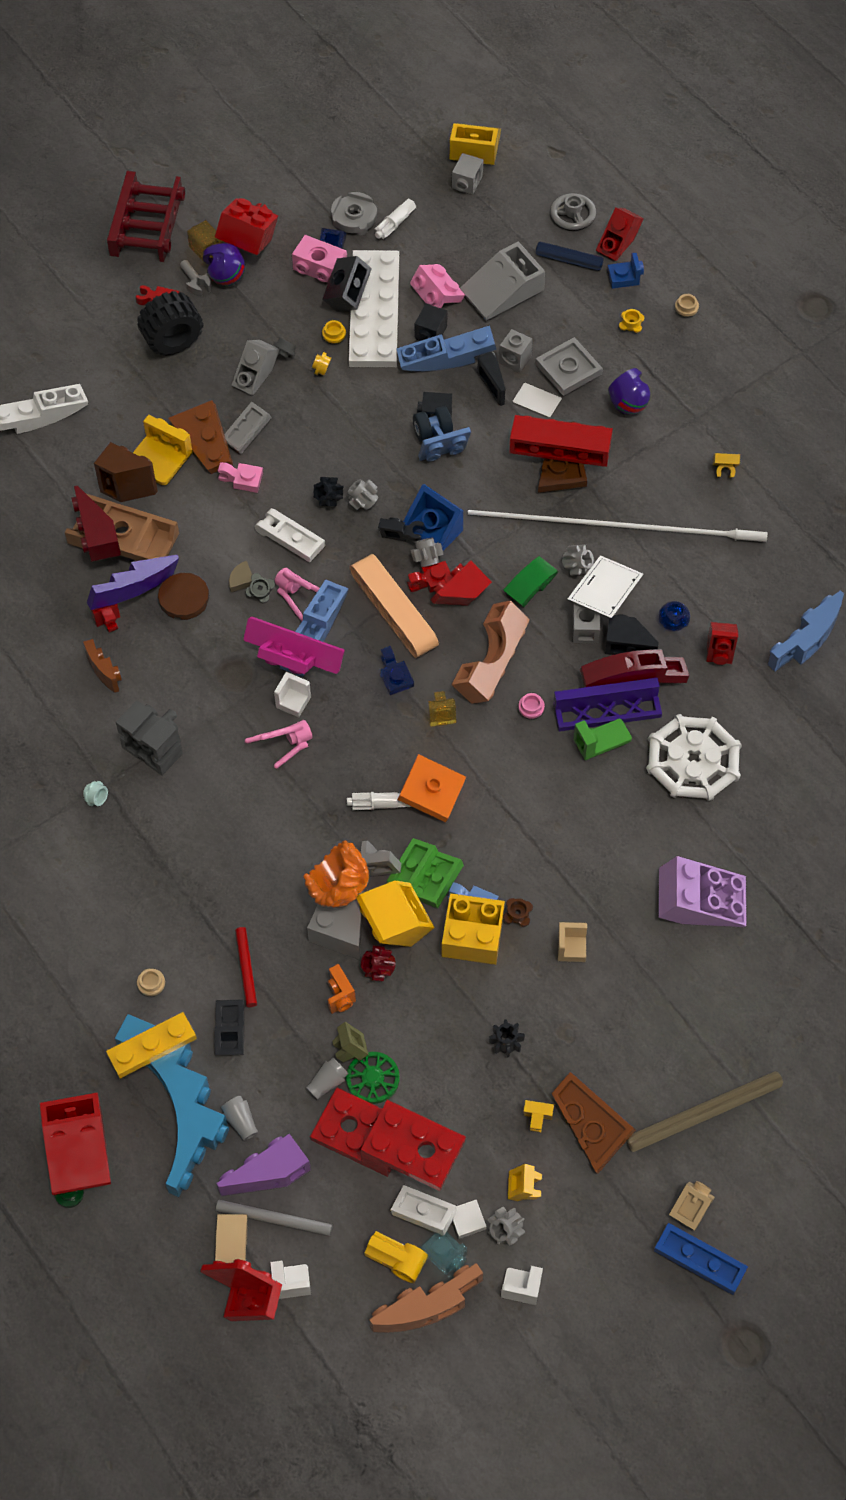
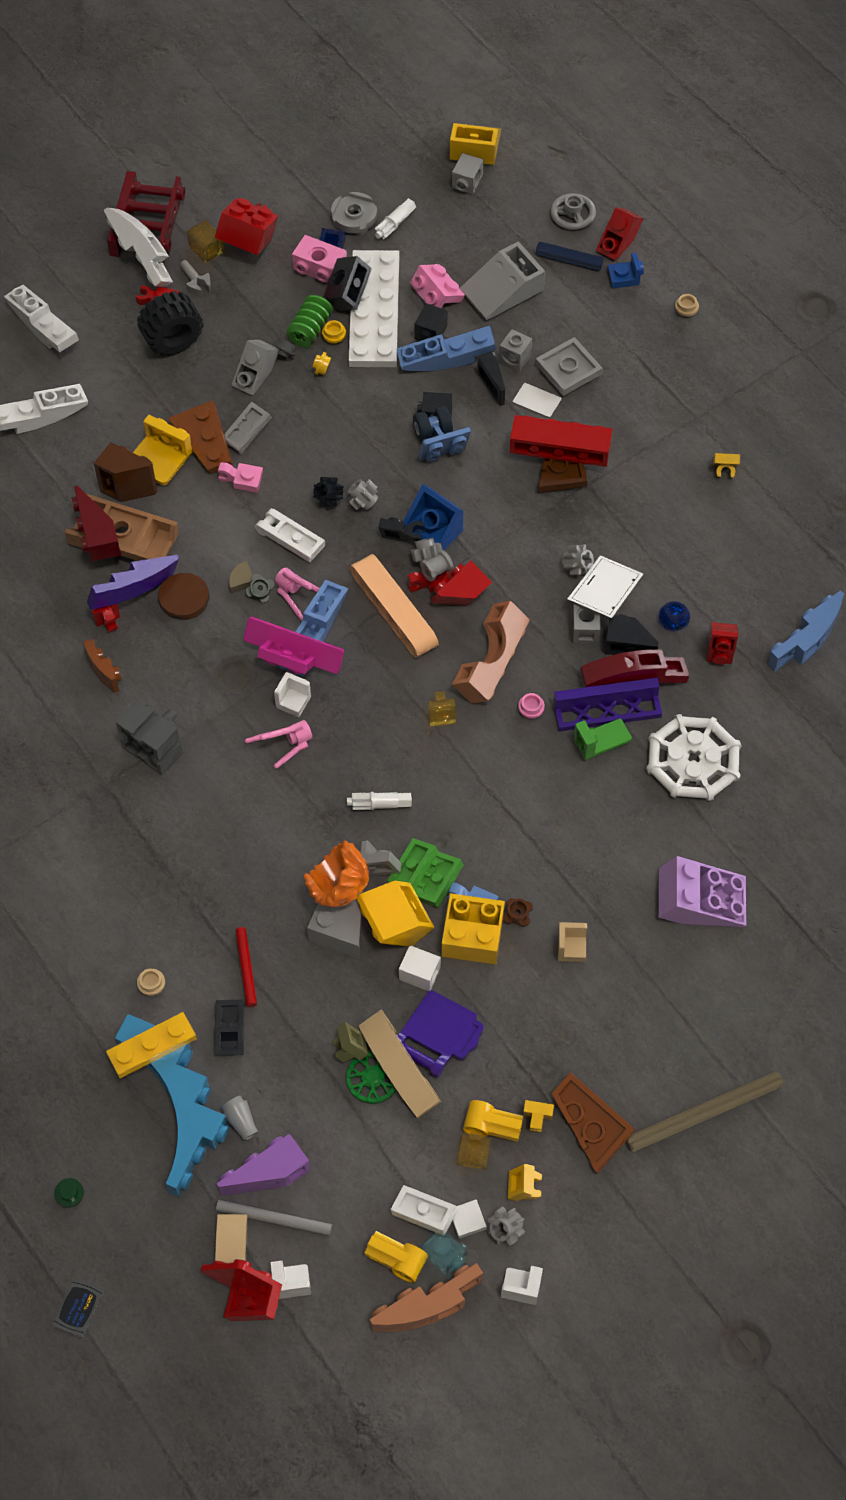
(40, 320): none -> white slope
(75, 1143): red slope -> none
(78, 1307): none -> sticker
(95, 793): light aqua plate -> none
(138, 238): none -> white slope
(226, 265): dark purple helmet -> none
(309, 320): none -> bright green piece
(327, 1078): light grey cone -> none
(342, 990): orange bracket -> none
(378, 963): dark red gear -> none
(388, 1138): red bracket -> none
(395, 675): clear blue plate -> none
(398, 1064): none -> tan slope
(419, 968): none -> white panel
(432, 788): orange plate -> none
(436, 566): none -> light grey bush
(442, 1028): none -> dark purple piece
(474, 1151): none -> clear yellow tile
(486, 1120): none -> yellow piece
(507, 1045): black gear -> none
(530, 580): green slope -> none
(629, 392): dark purple helmet -> none
(631, 320): yellow plate -> none
(692, 1204): tan bracket -> none
(700, 1258): blue plate -> none
(734, 534): white piece -> none

